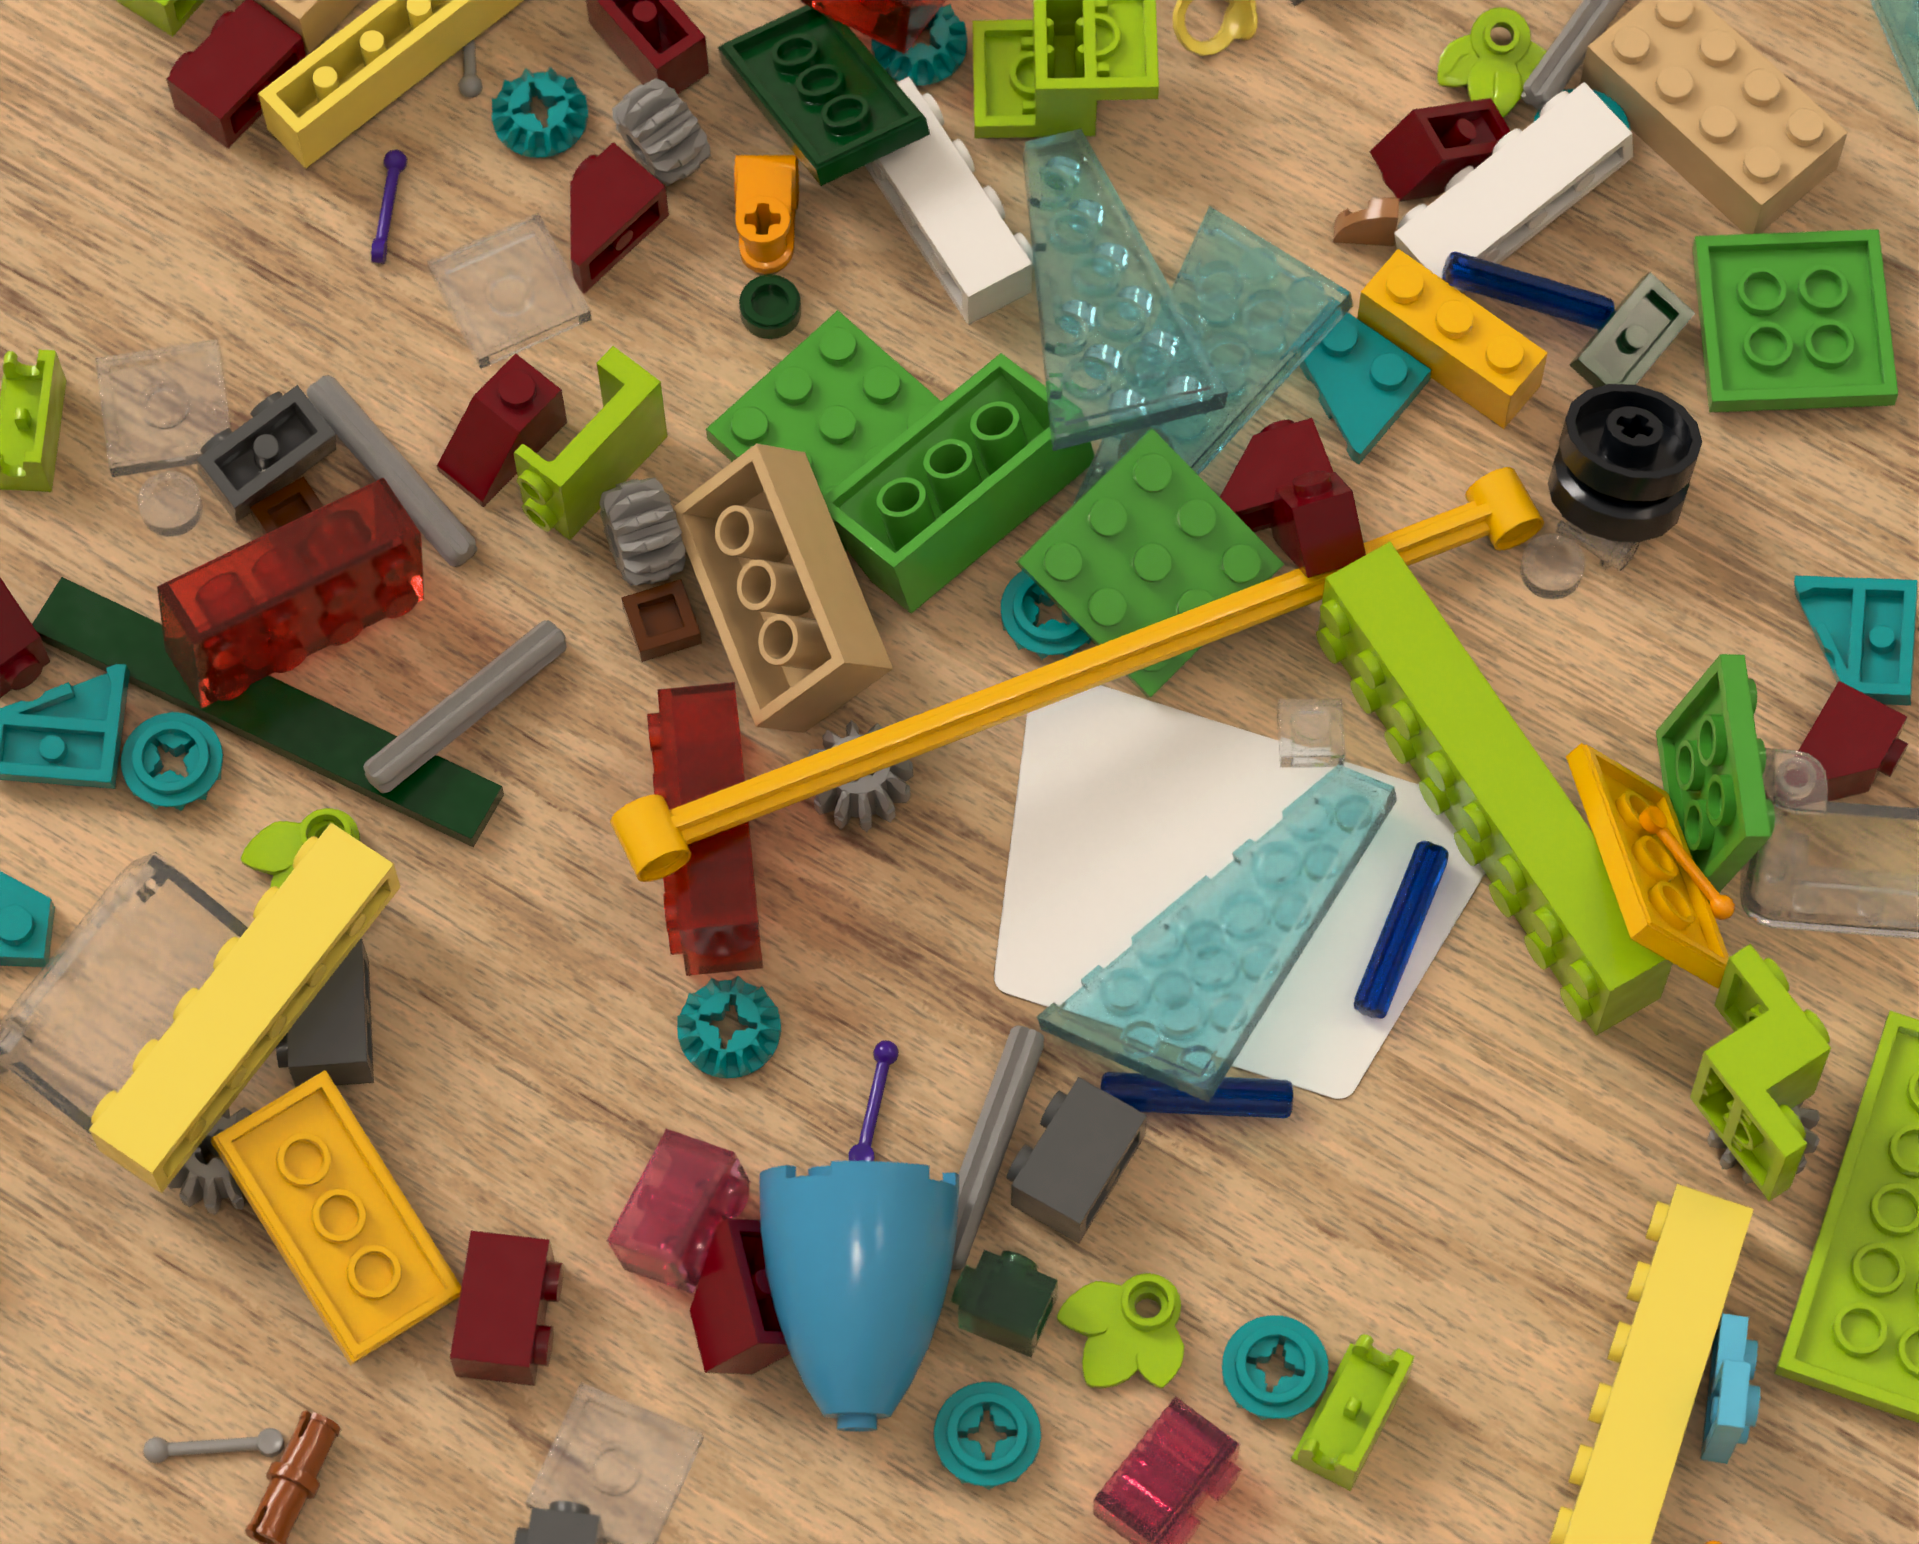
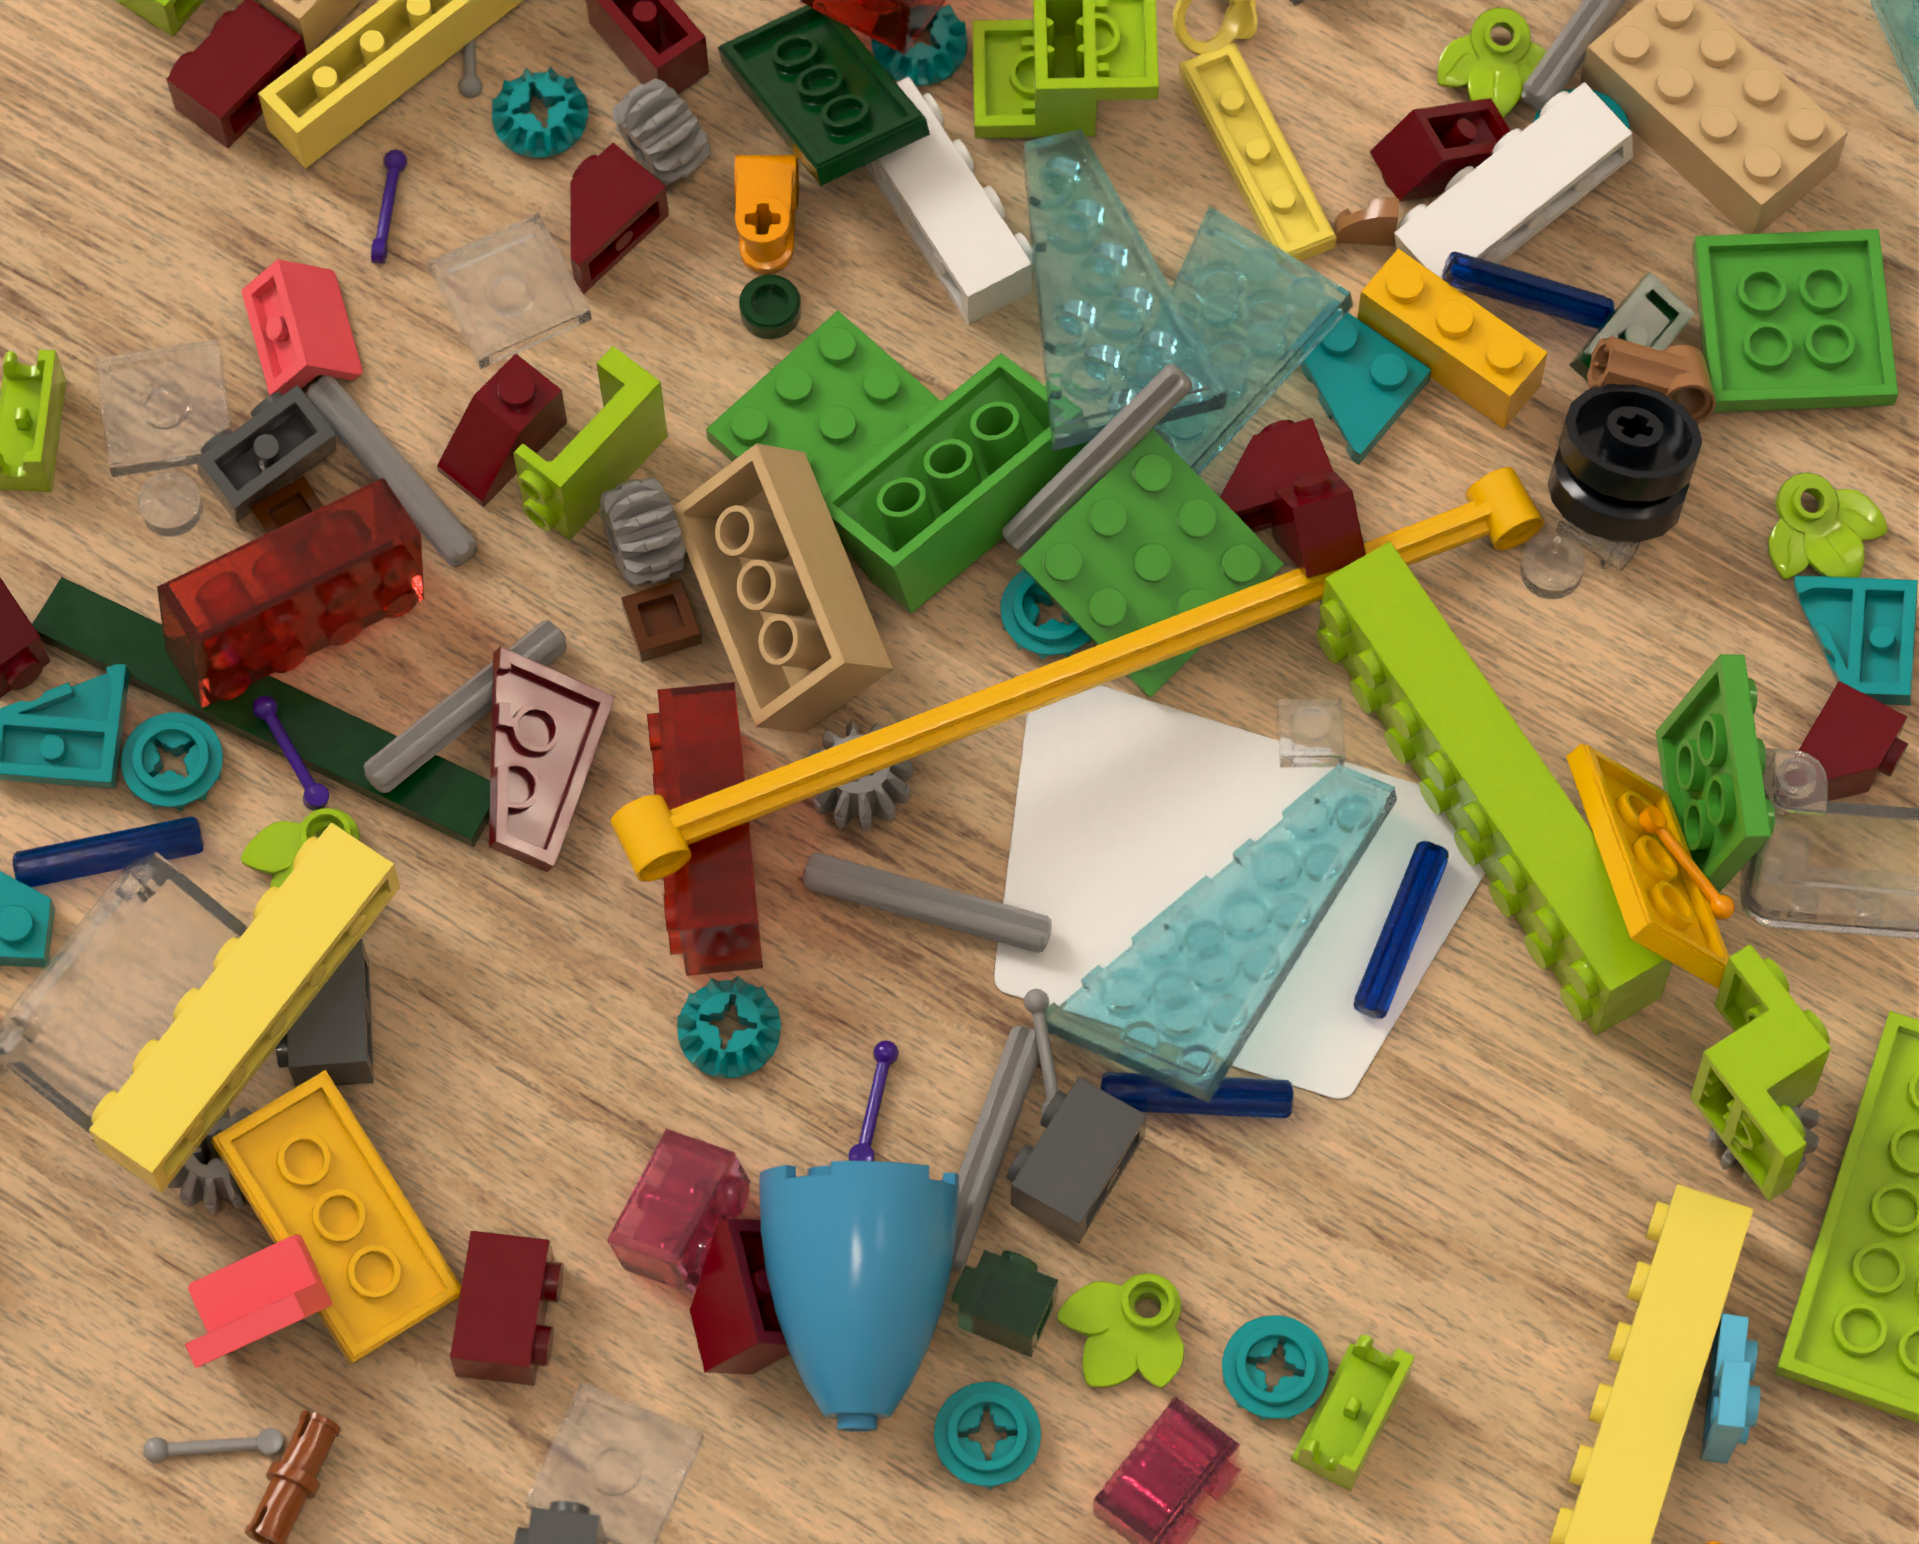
(107, 851): none -> clear blue axle
(255, 1298): none -> coral panel
(300, 326): none -> coral panel
(315, 794): none -> dark purple hinge
(540, 755): none -> wing
(927, 902): none -> light grey axle
(1036, 1002): none -> light grey hinge
(1097, 457): none -> light grey axle
(1256, 153): none -> light yellow tile
(1675, 372): none -> medium nougat piece
(1823, 539): none -> lime plate

